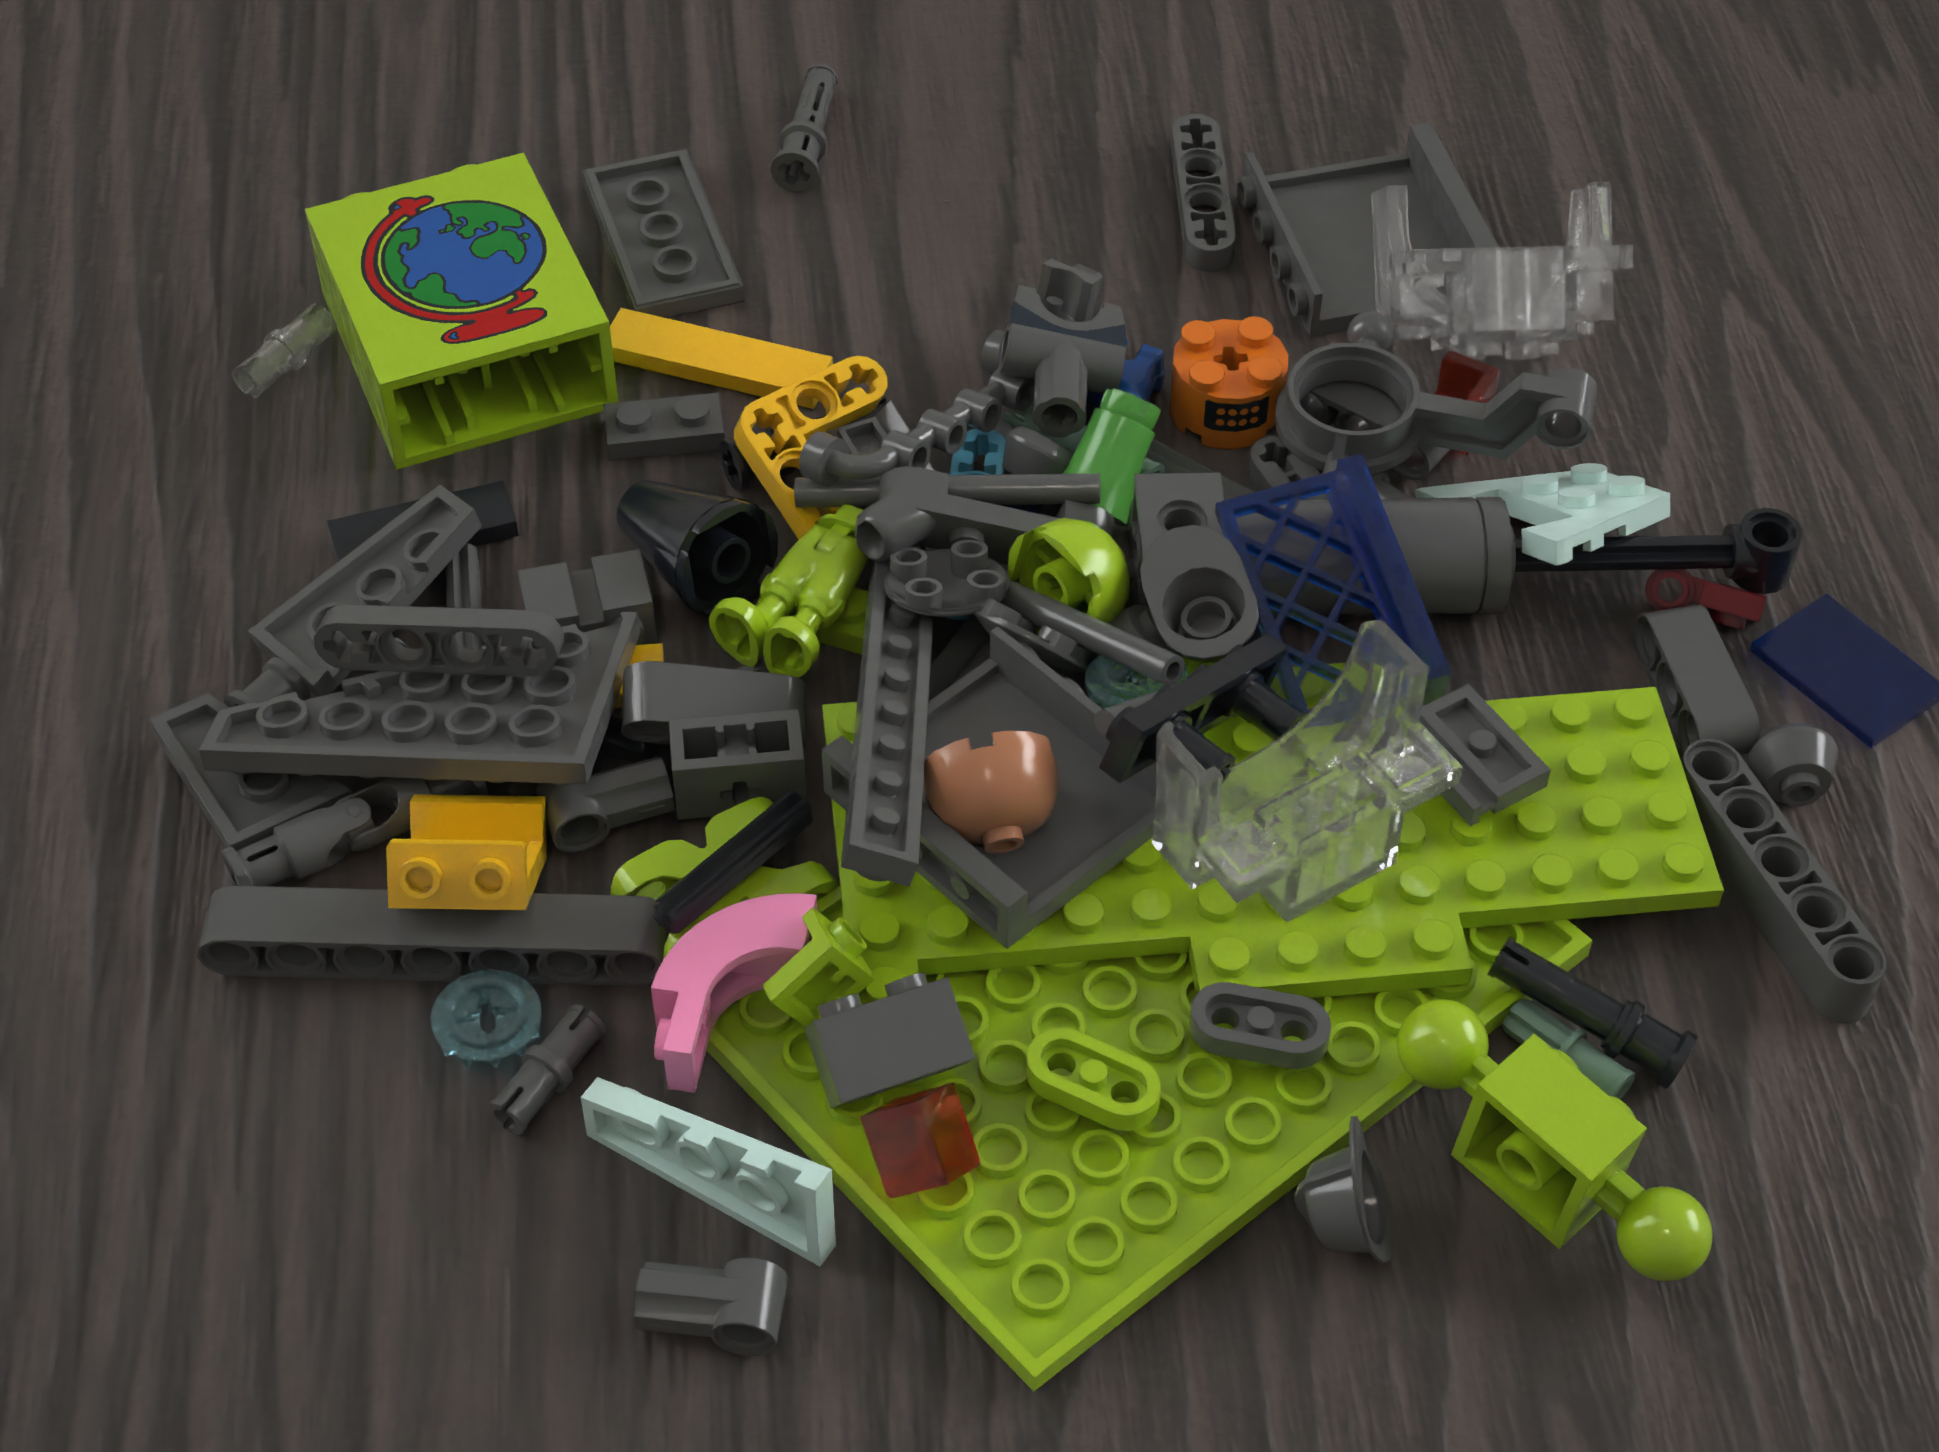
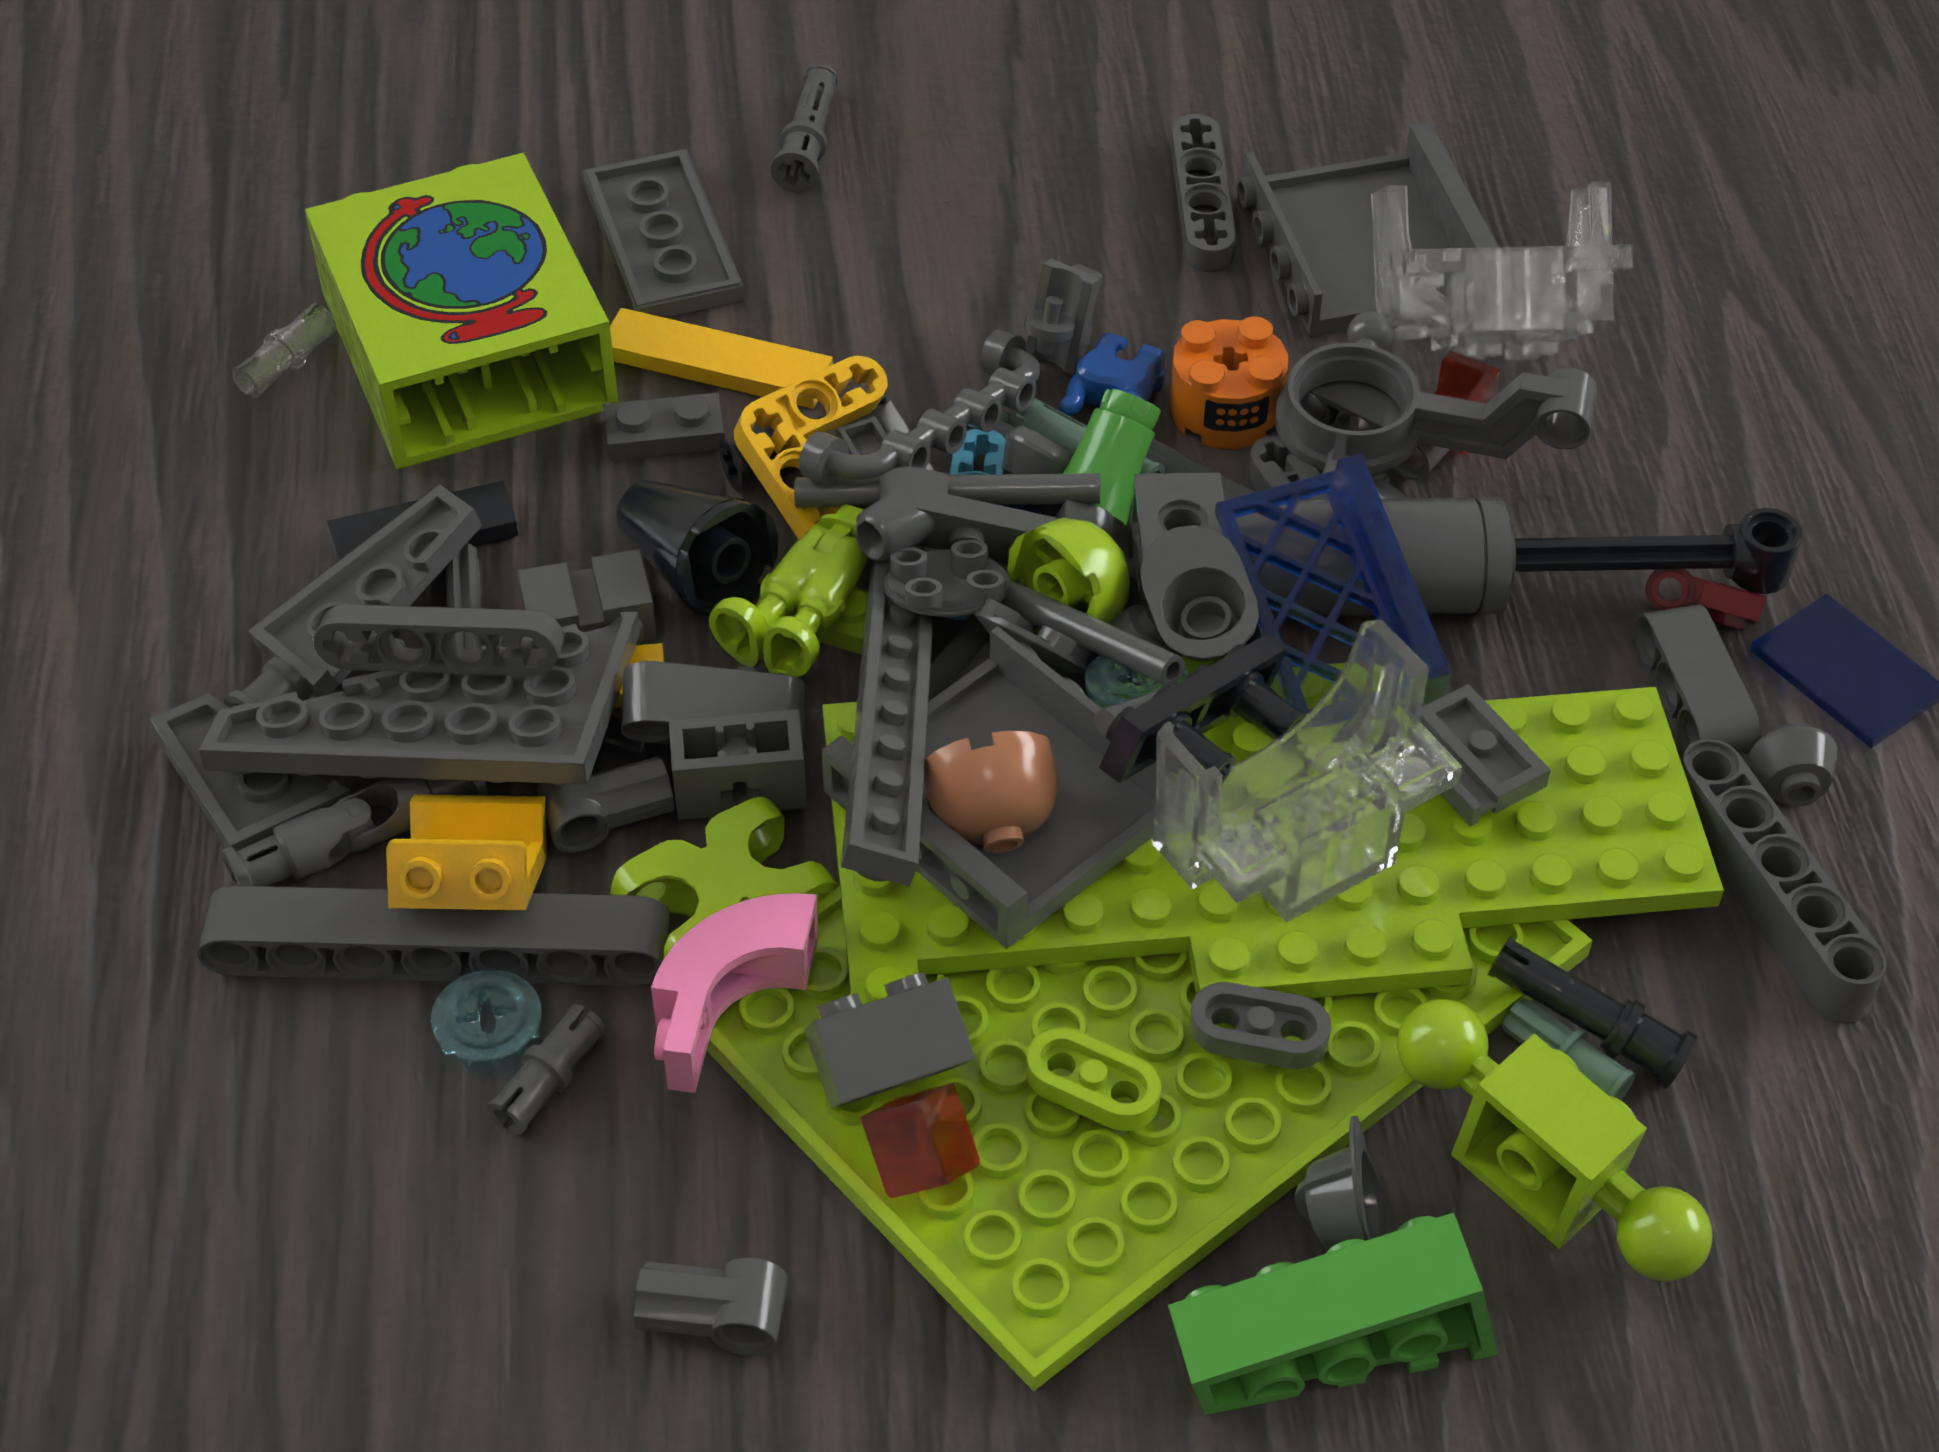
(732, 862): black axle -> none
(733, 1172): light aqua wing -> none
(821, 970): lime bracket -> none
(1062, 358): dark grey connector -> none
(1335, 1317): none -> bright green wedge
(1568, 507): light aqua wing -> none

